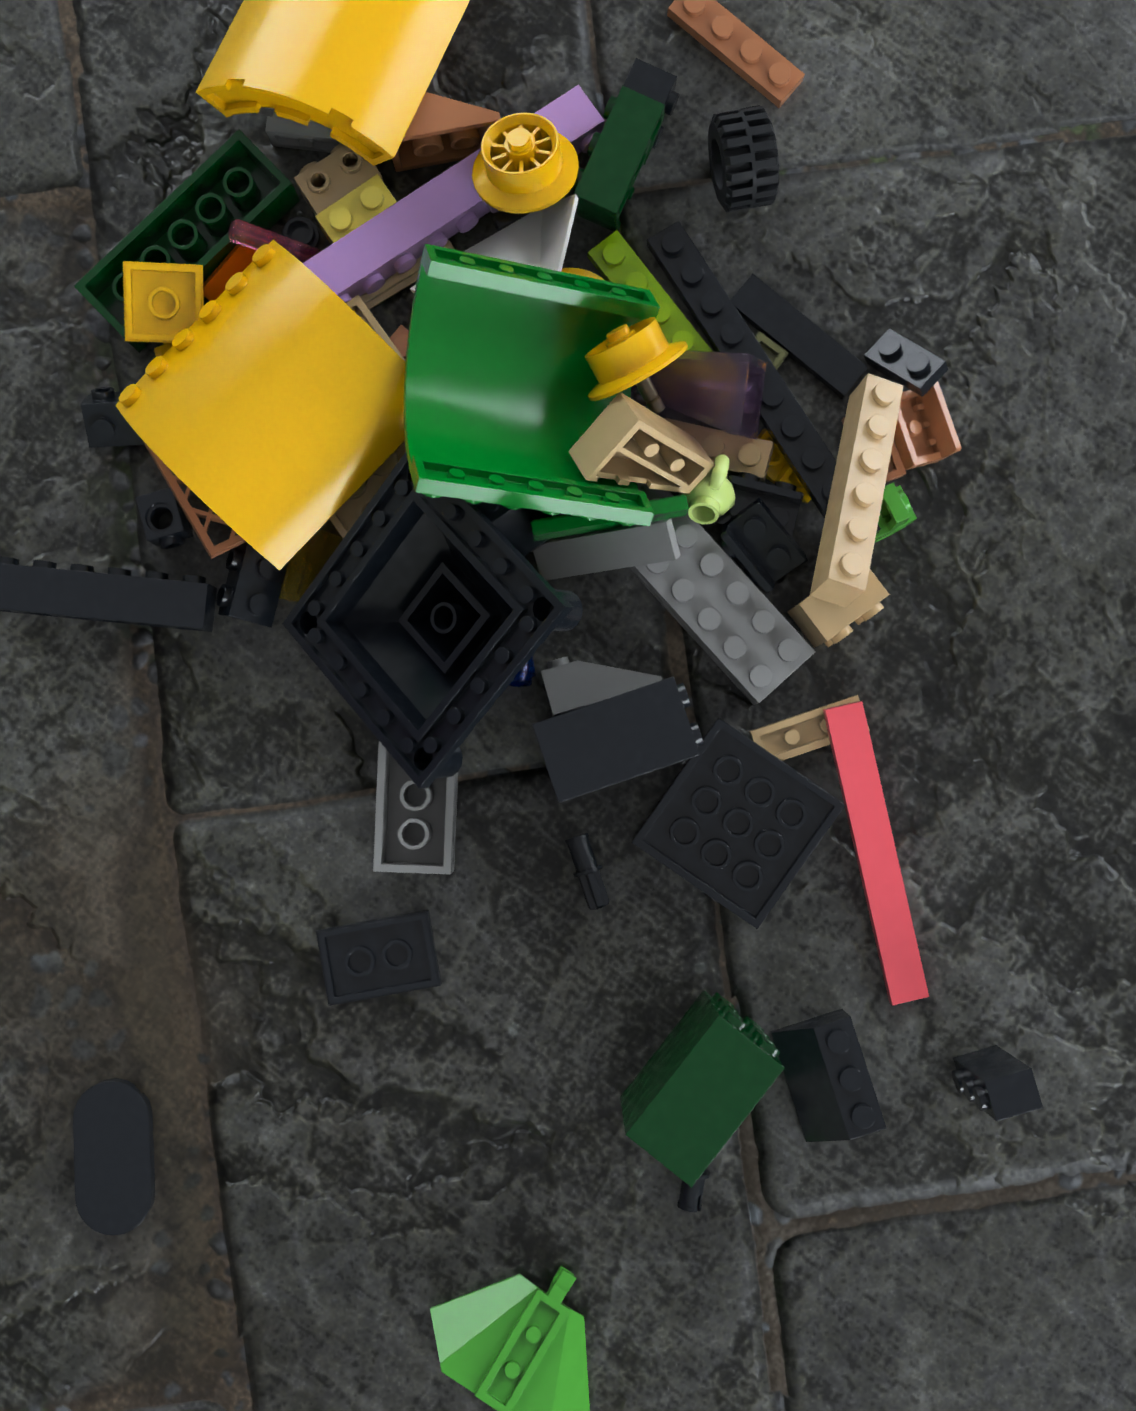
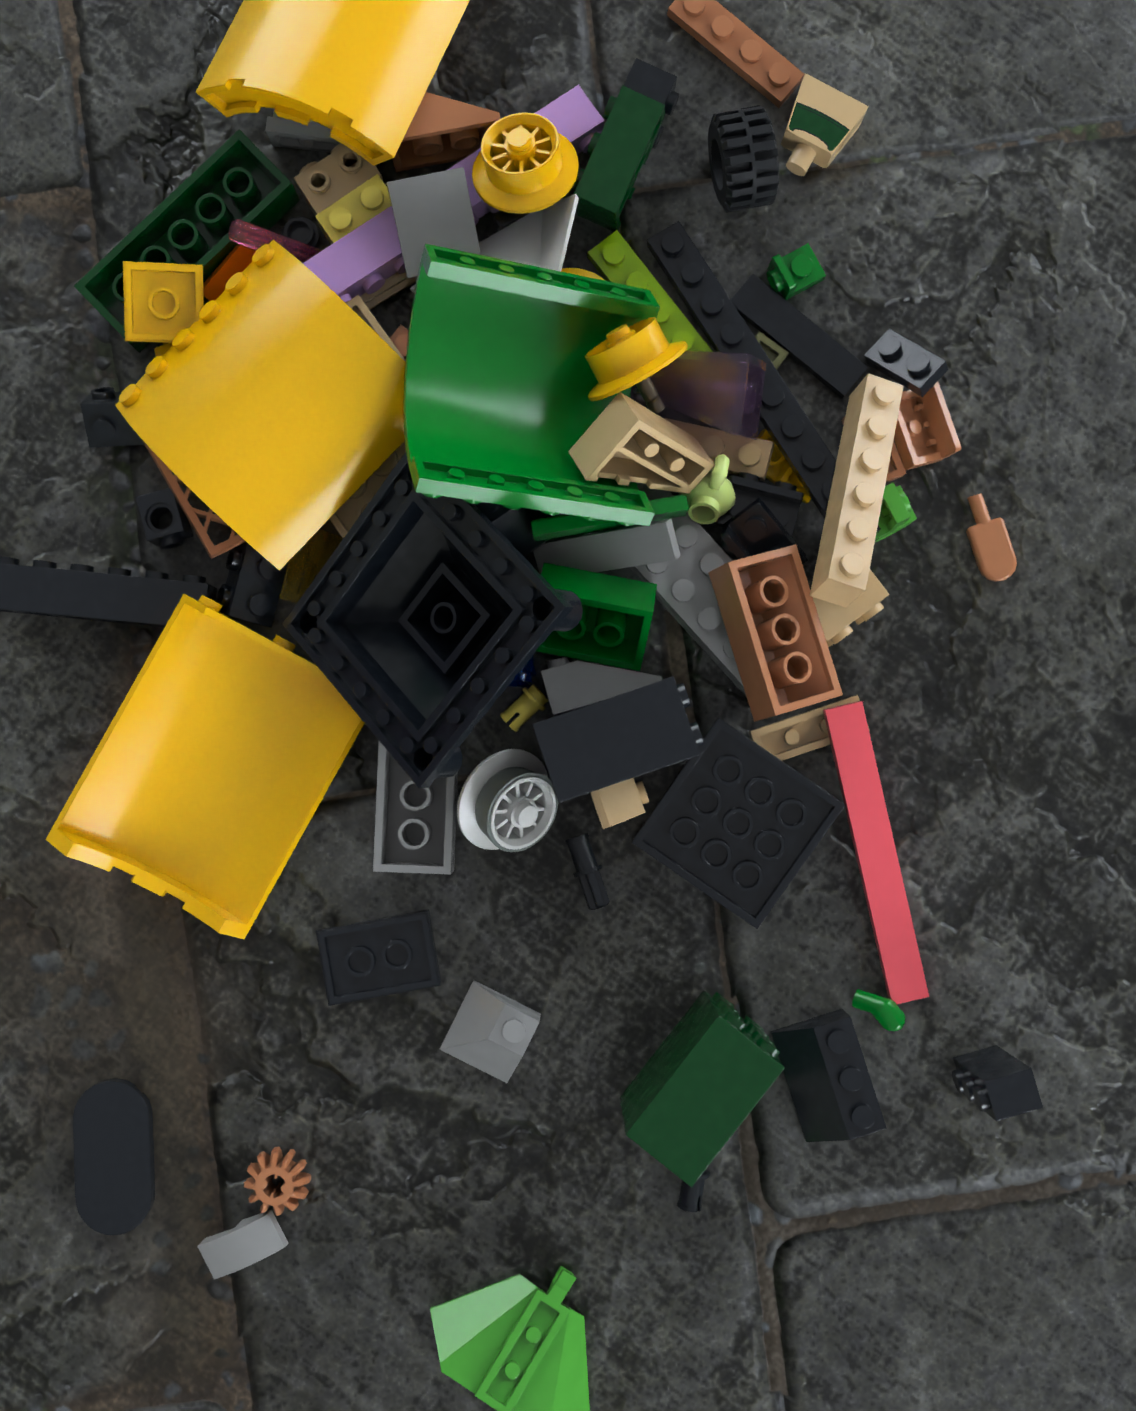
(210, 767): none -> yellow panel
(243, 1245): none -> light grey slope
(267, 1191): none -> nougat gear
(432, 212): none -> light grey panel
(491, 1031): none -> light grey slope
(507, 802): none -> white piece
(526, 706): none -> light yellow pin
(613, 617): none -> green brick
(619, 802): none -> tan slope
(775, 632): none -> nougat slope
(794, 272): none -> green bracket
(820, 125): none -> tan torso
(882, 1008): none -> green arm
(990, 543): none -> nougat piece

